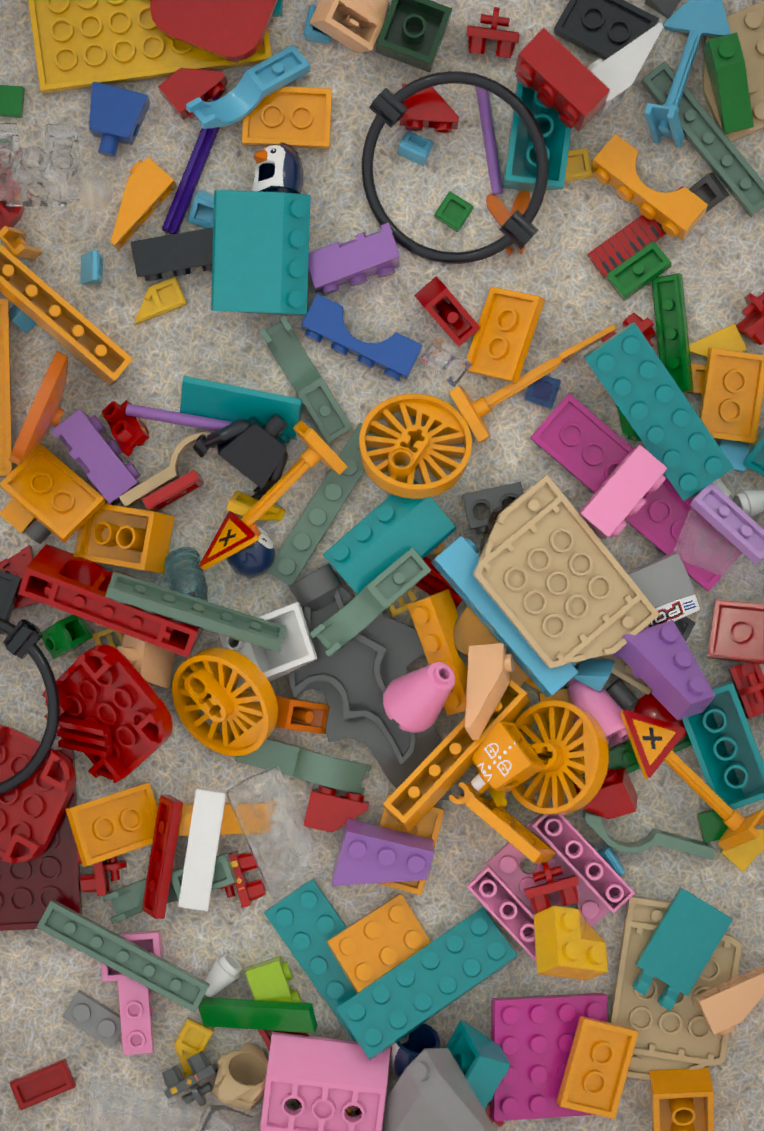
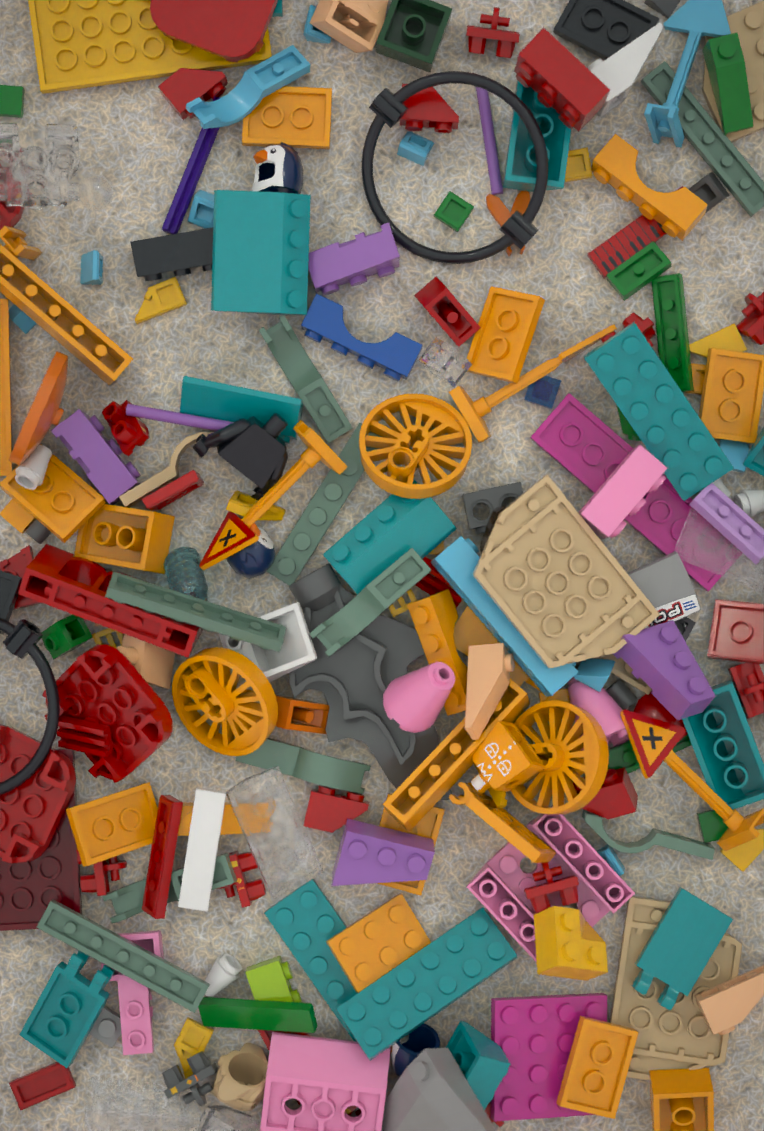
(33, 469): none -> white cone
(67, 1010): none -> teal tile
(116, 116): blue torso -> none
(142, 196): light orange slope -> none

